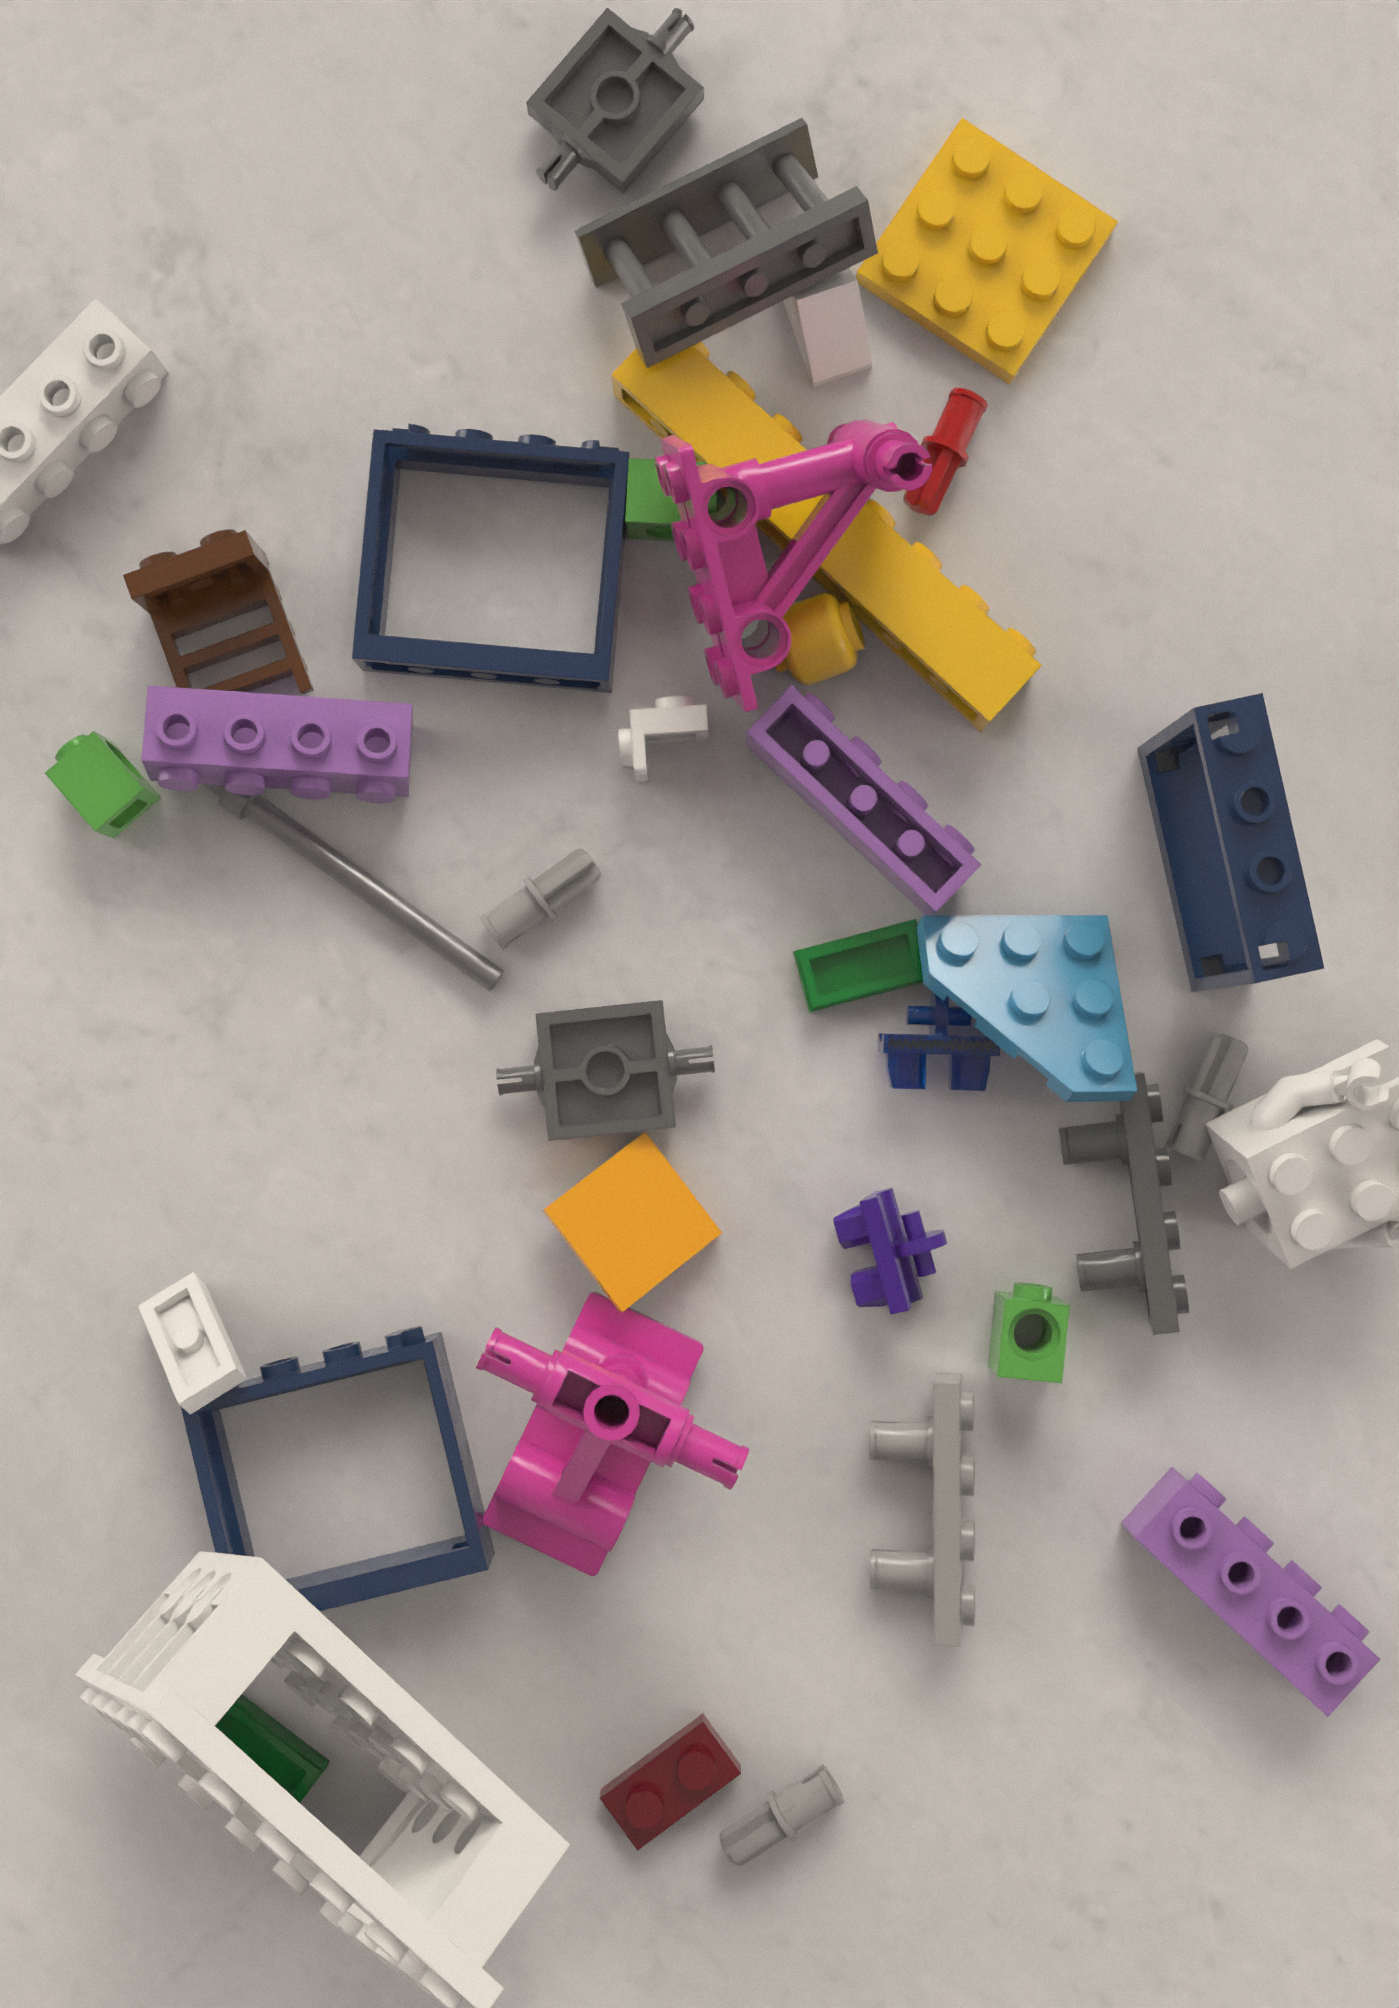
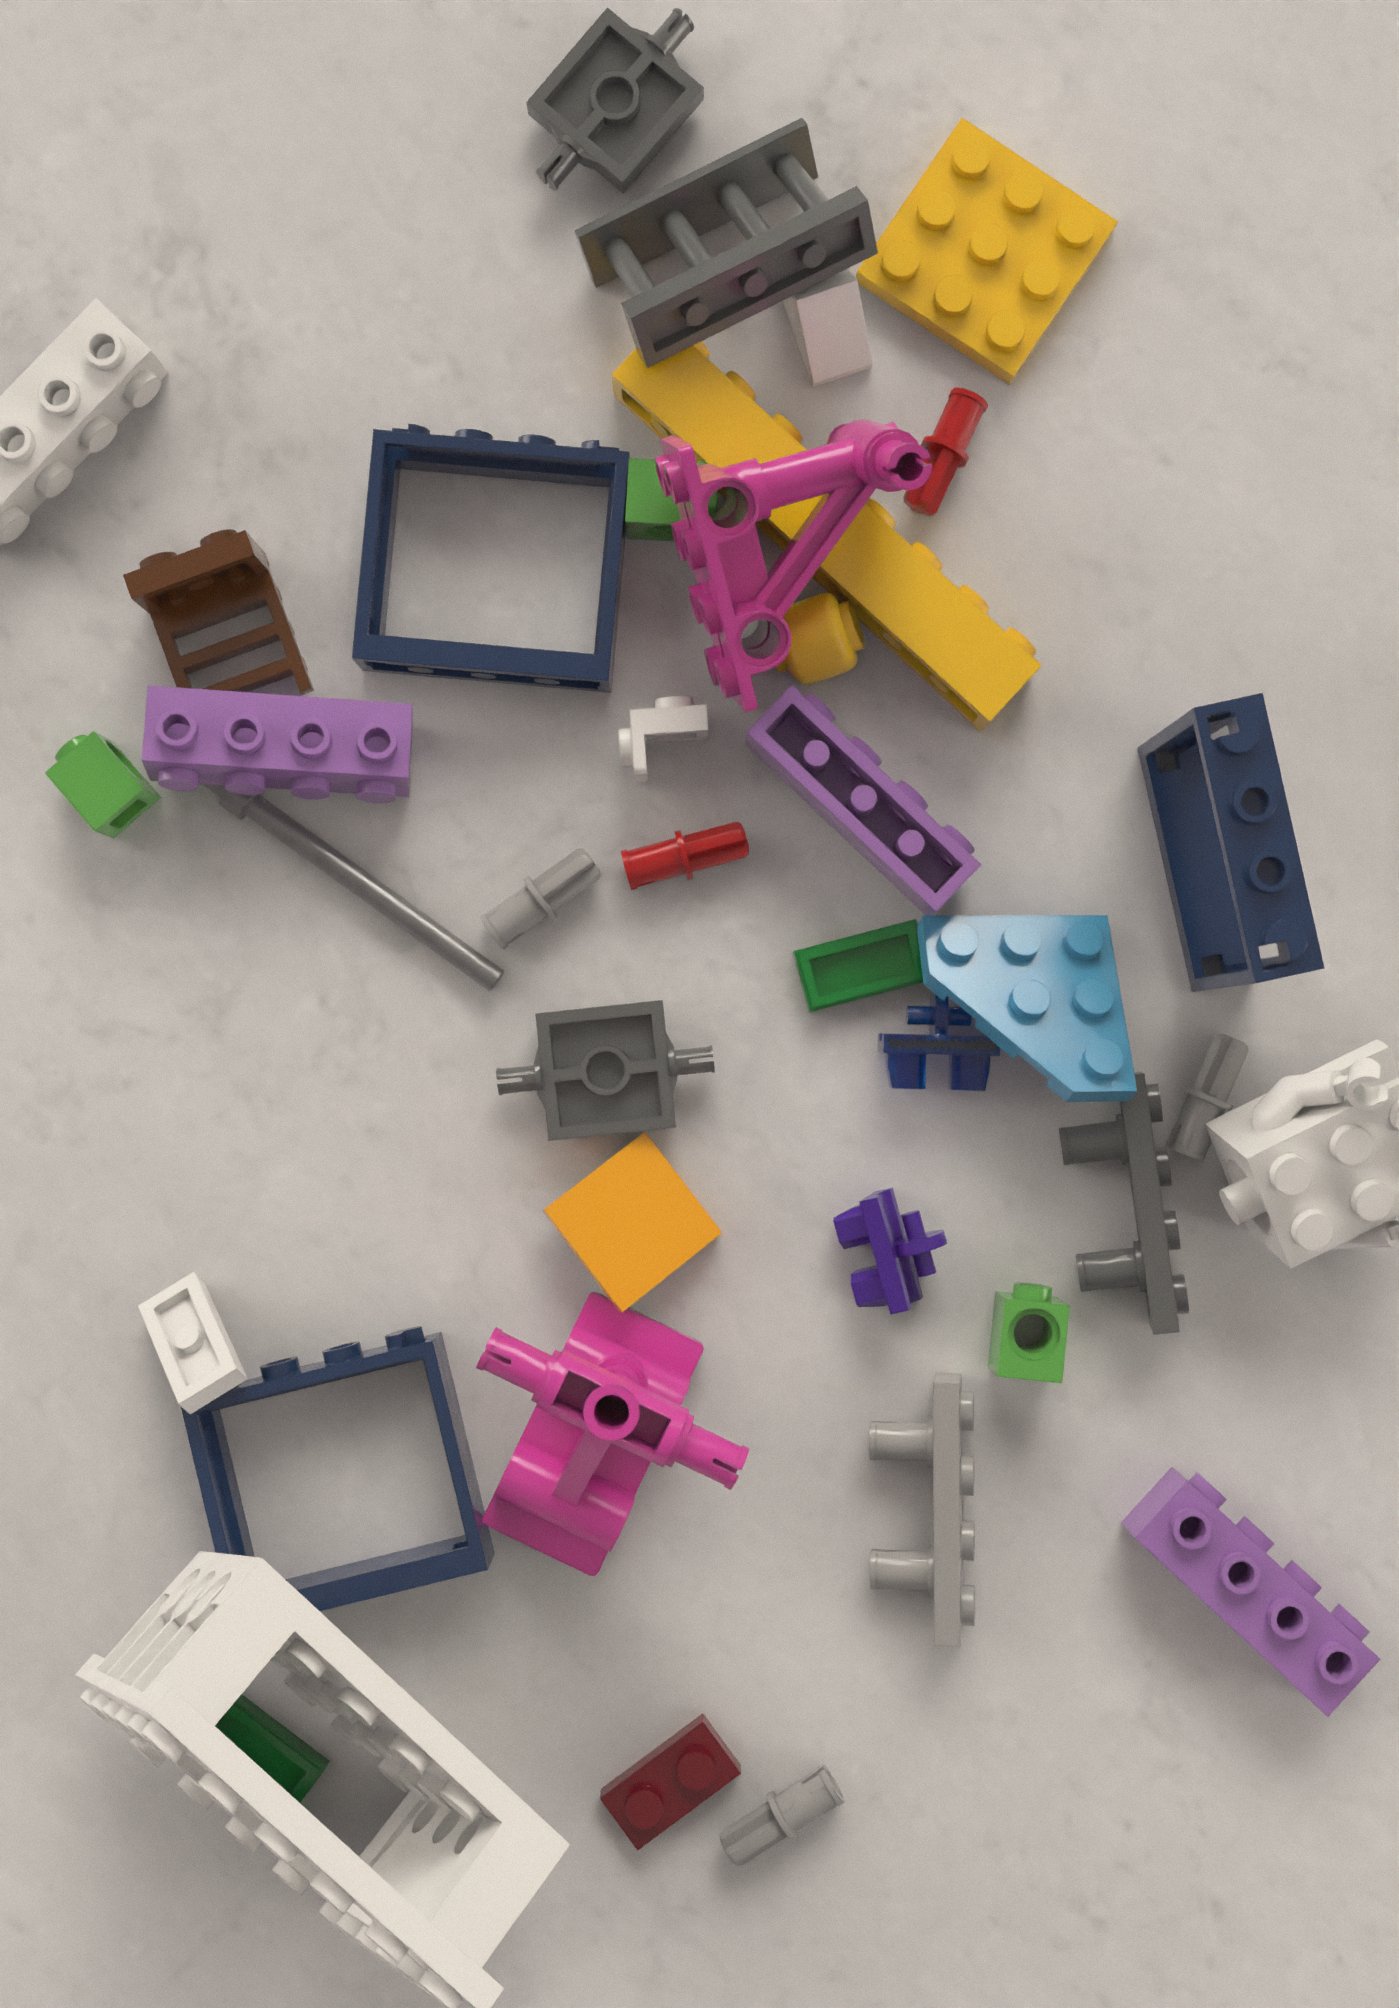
(685, 854): none -> red axle

